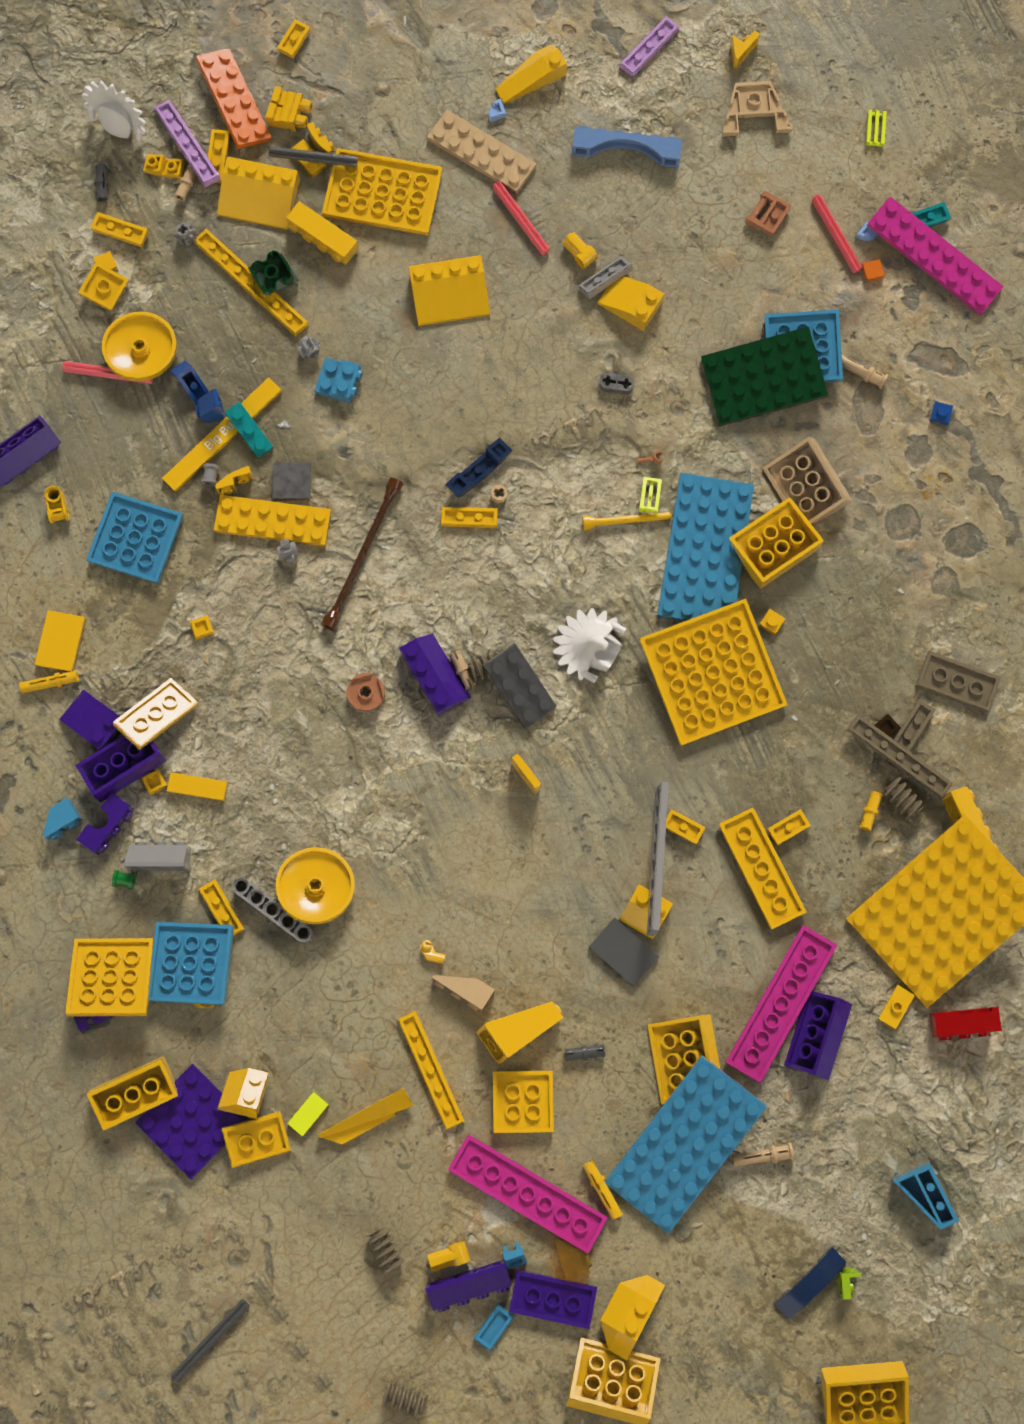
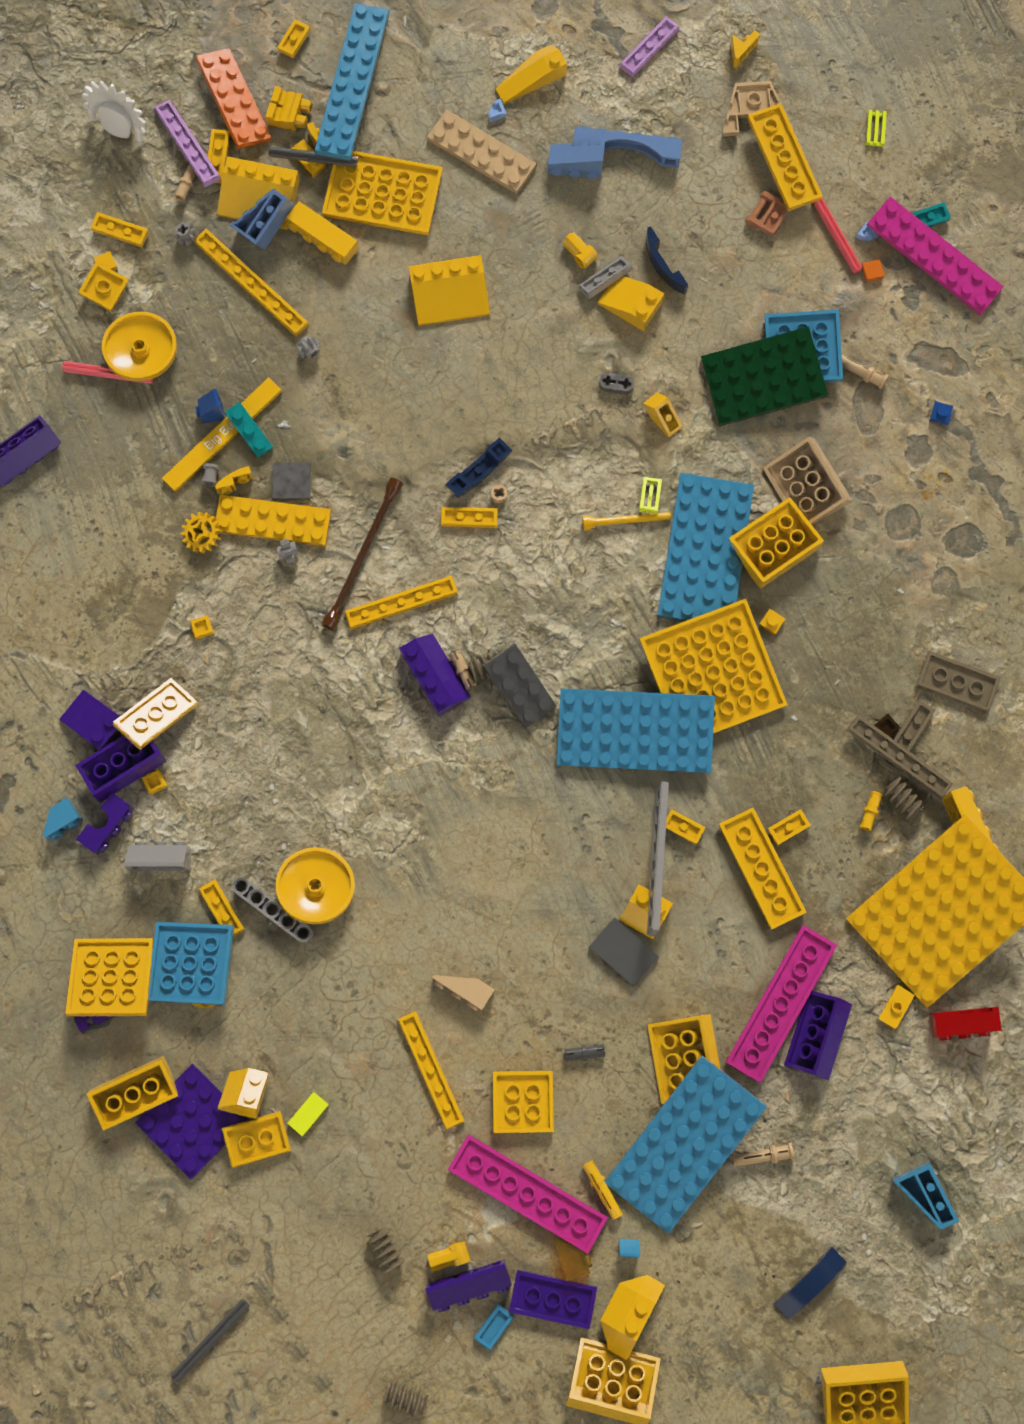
(49, 682): yellow pin -> none
(57, 508): yellow piece -> none
(60, 641): yellow tile -> none
(101, 182): dark grey pin -> none
(123, 879): green bush -> none
(135, 537): dark azure plate -> none
(164, 167): yellow slope -> none
(189, 381): blue slope -> none
(197, 786): yellow tile -> none
(199, 523): none -> yellow gear
(264, 218): none -> medium blue wedge
(272, 273): dark green slope -> none
(338, 379): dark azure plate -> none
(352, 82): none -> dark azure plate
(356, 687): nougat plate -> none
(368, 1118): yellow wedge -> none
(401, 602): none -> yellow tile
(430, 954): yellow arm -> none
(513, 1032): yellow slope -> none
(515, 1257): dark azure tile -> none
(521, 218): coral axle -> none
(526, 774): yellow tile -> none
(576, 160): none -> medium blue wedge
(588, 643): white piece -> none
(629, 1248): none -> dark azure slope
(635, 730): none -> dark azure plate
(651, 458): nougat hand -> none
(663, 414): none -> yellow slope
(674, 280): none -> dark blue slope
(784, 157): none -> yellow plate
(844, 1284): lime bracket -> none

